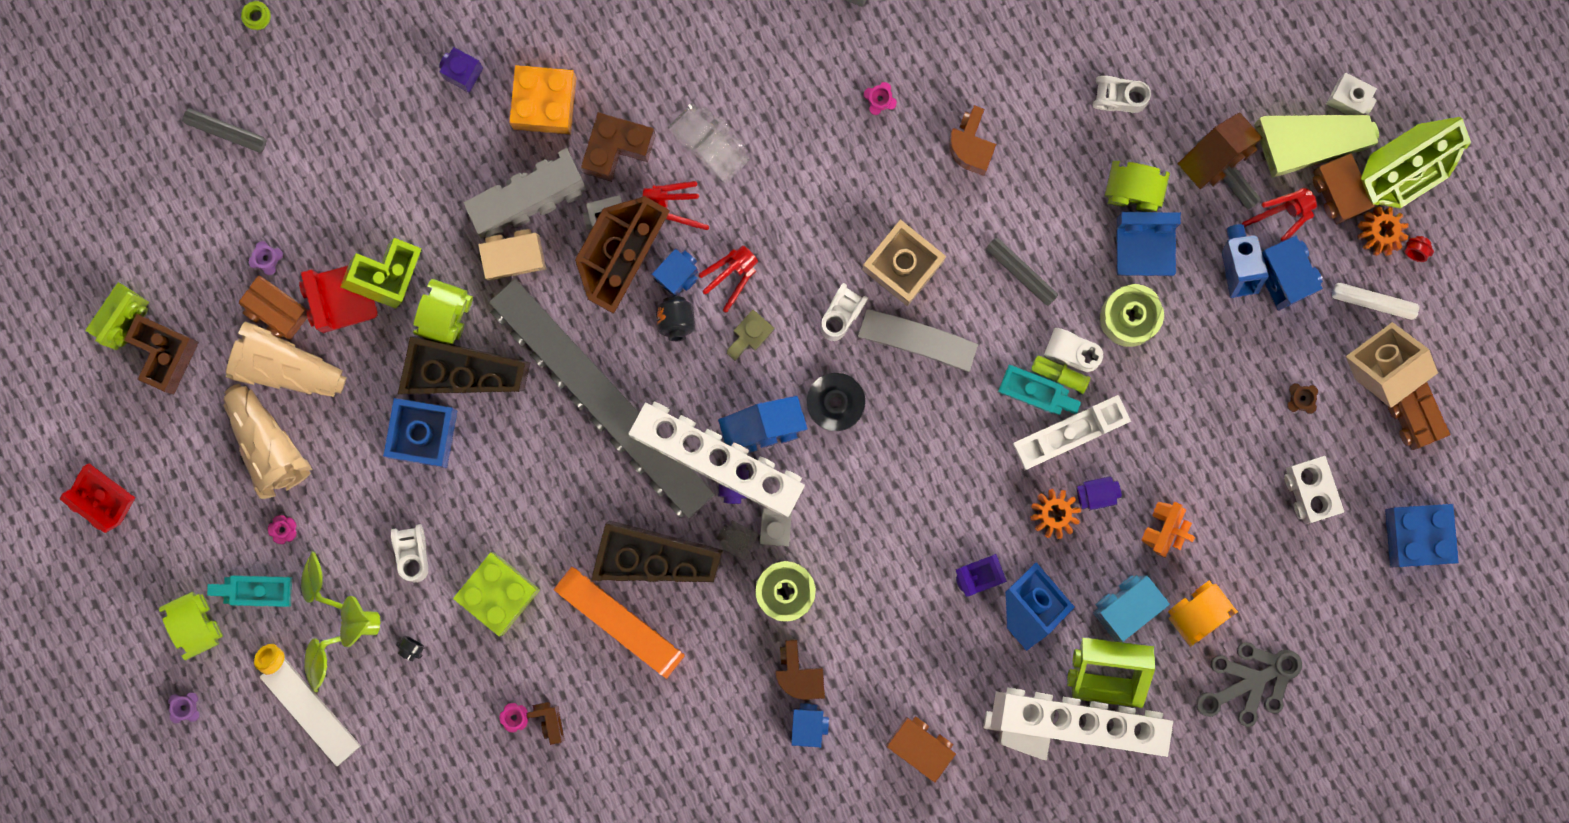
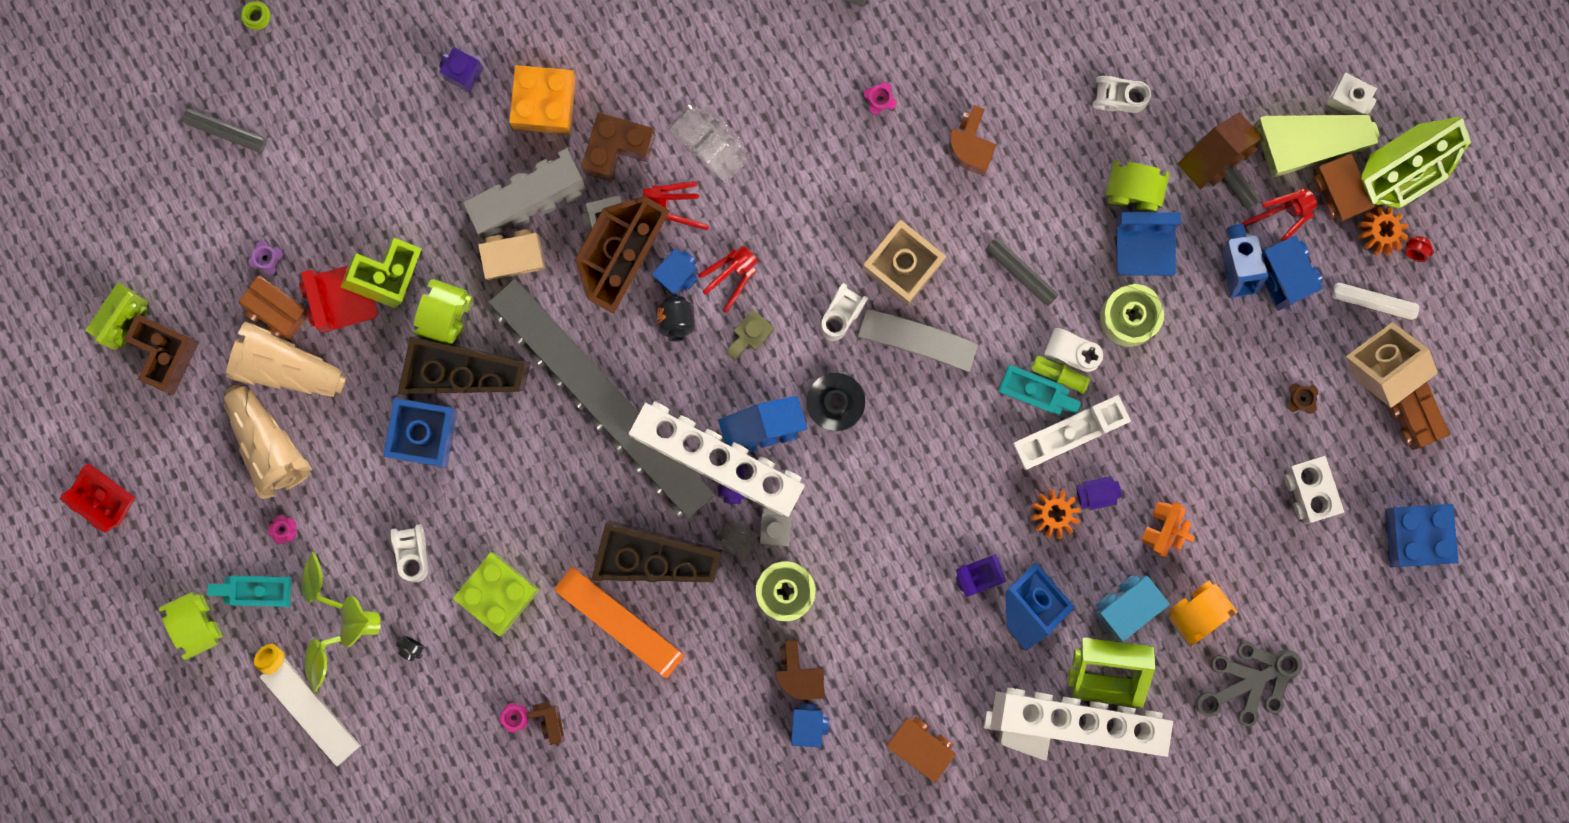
(177, 713): medium lavender plate -> none

